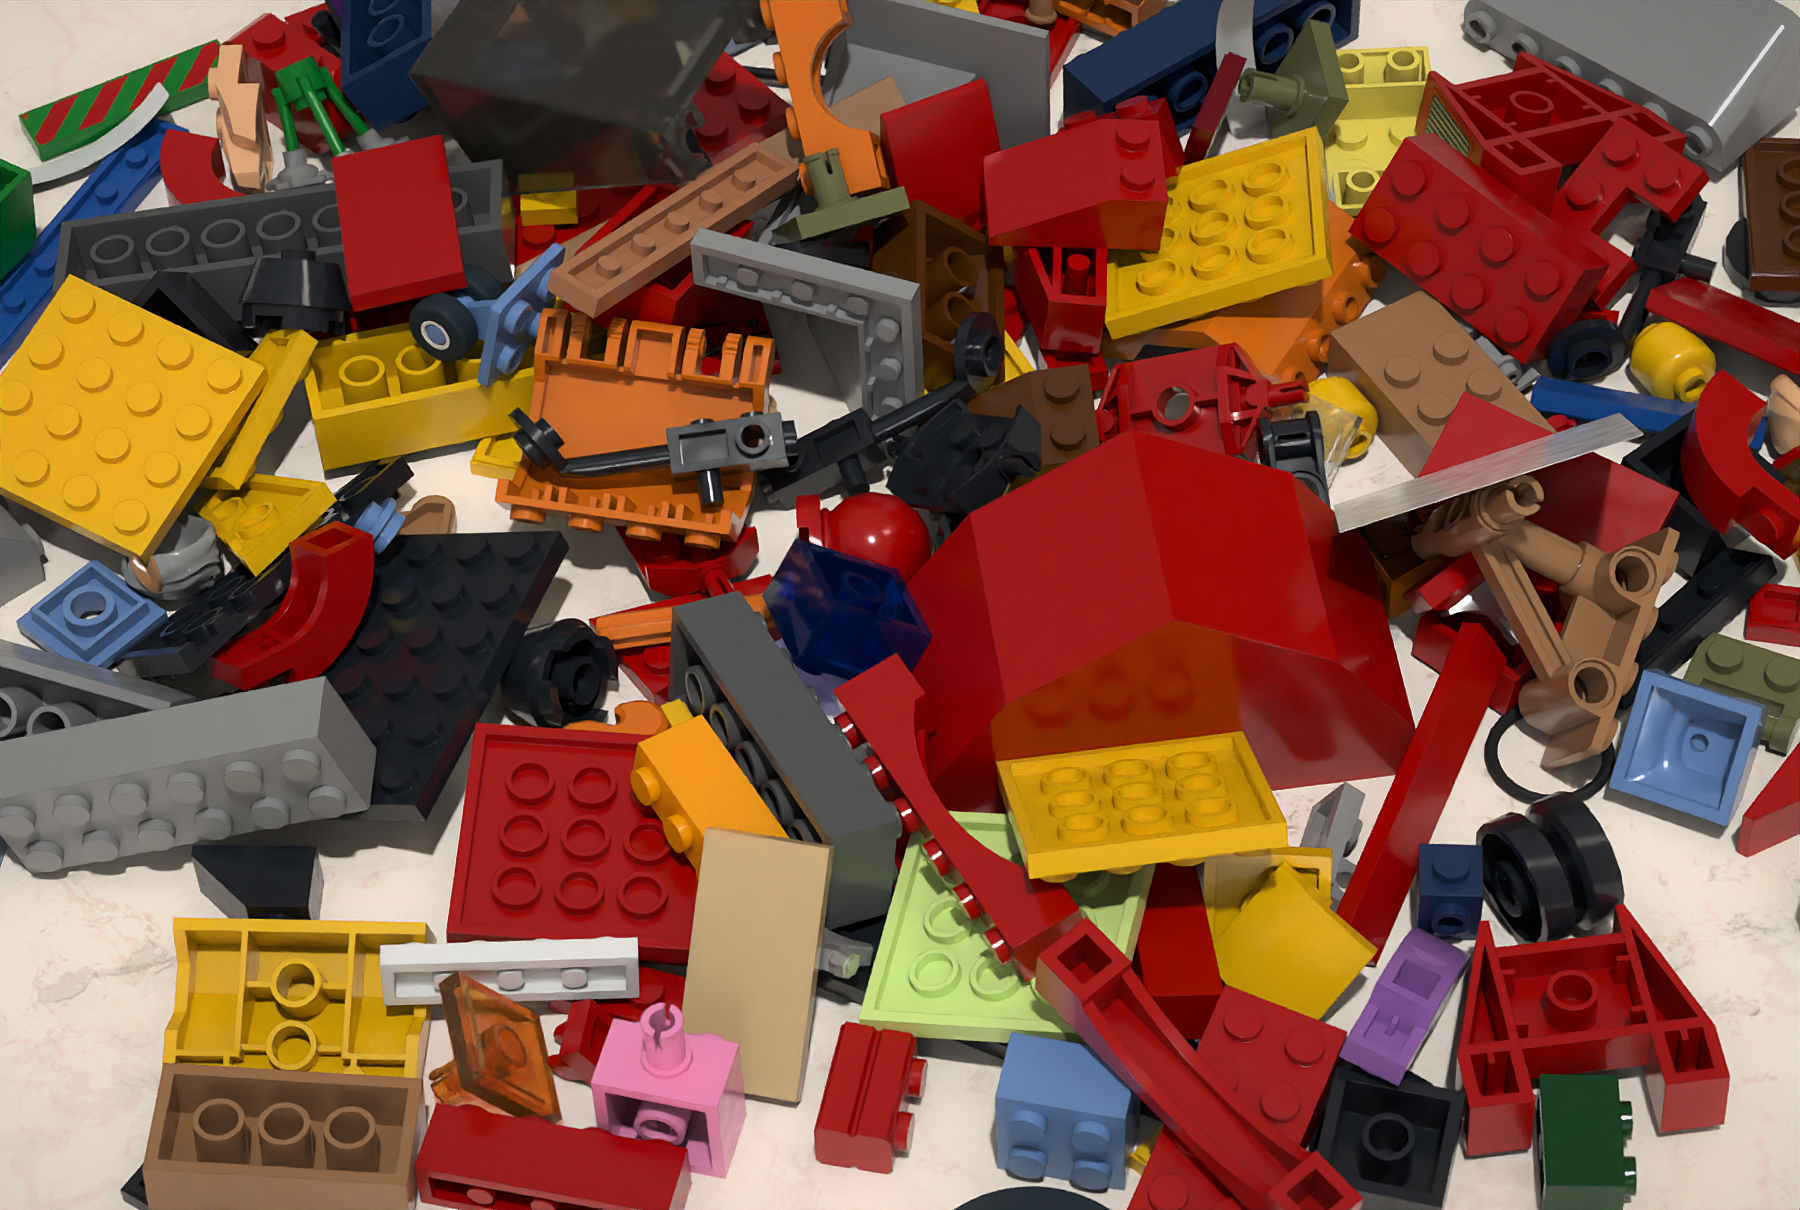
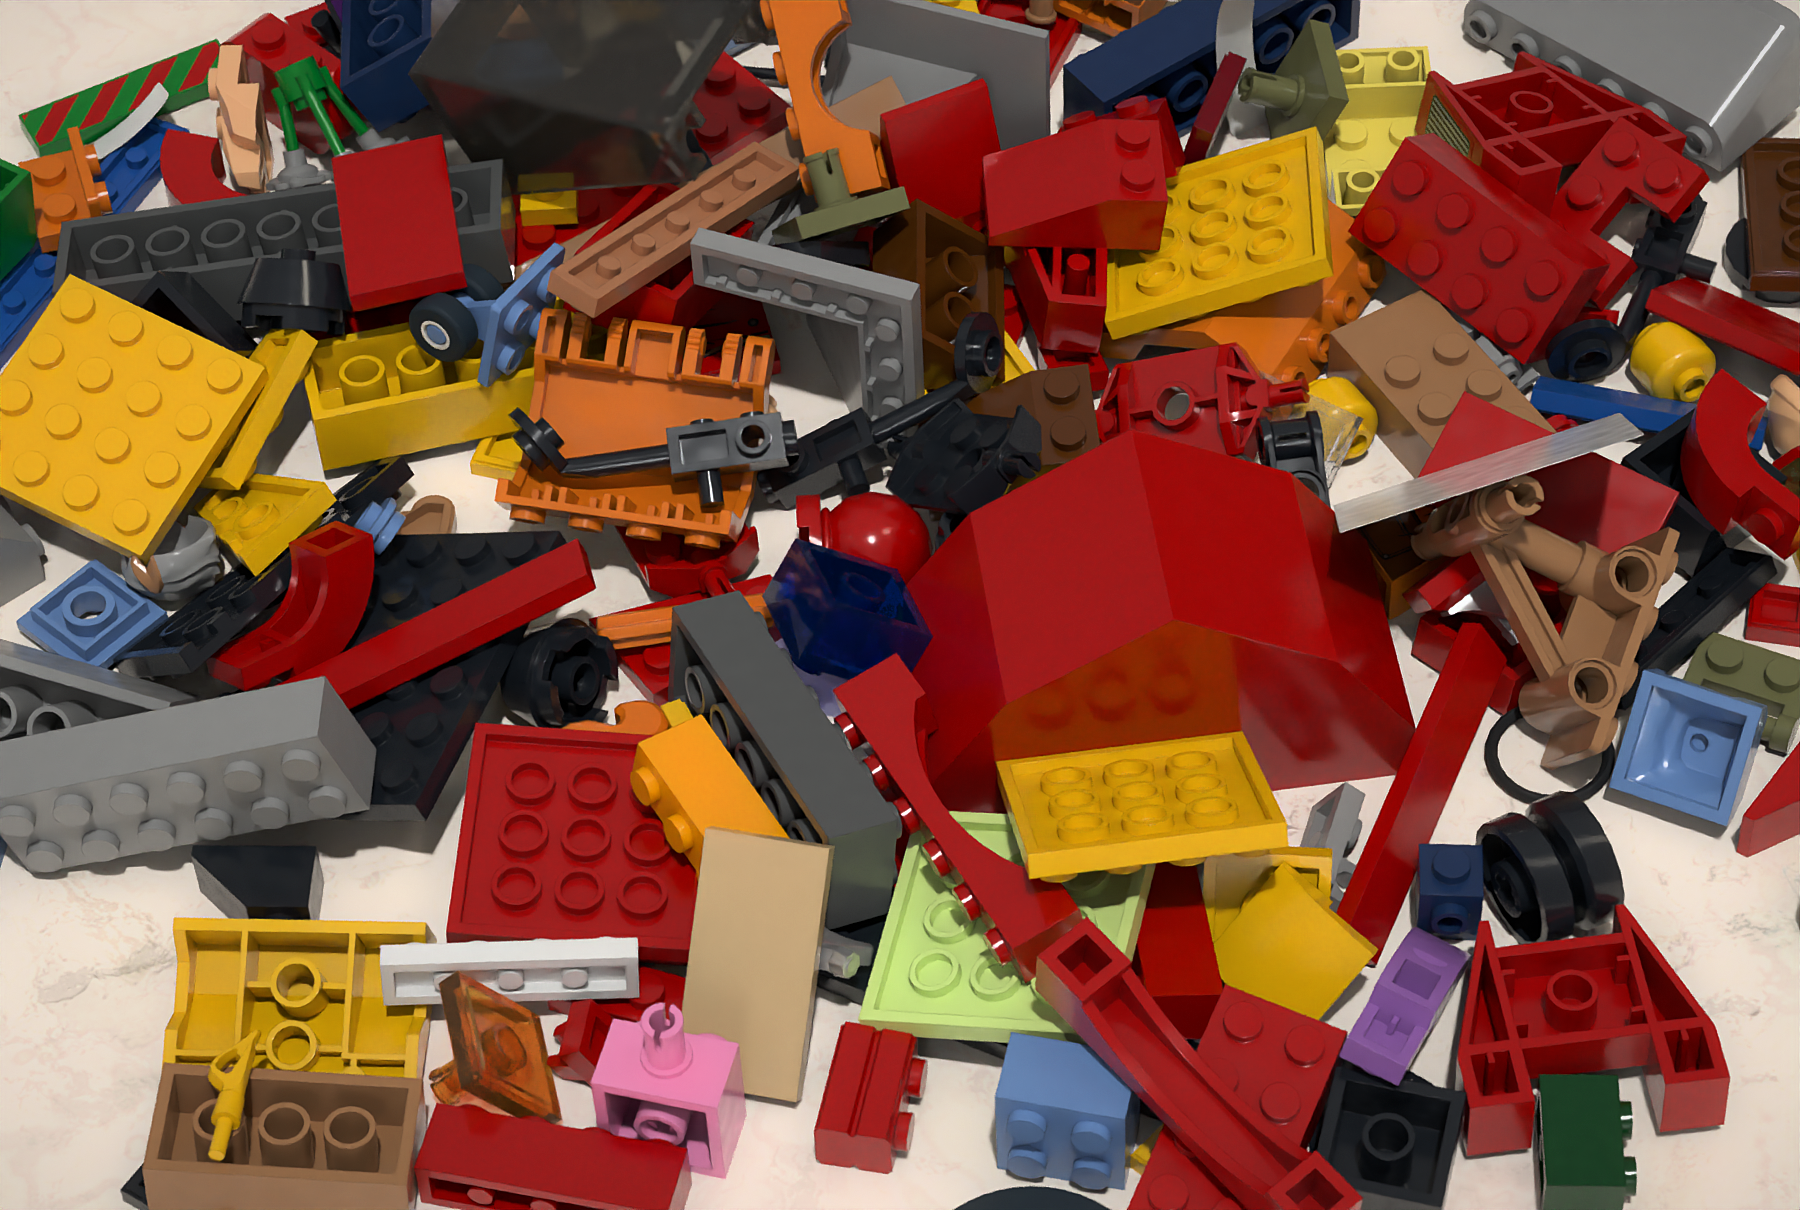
(66, 189): none -> orange bracket
(232, 1089): none -> yellow hand
(457, 625): none -> red tile

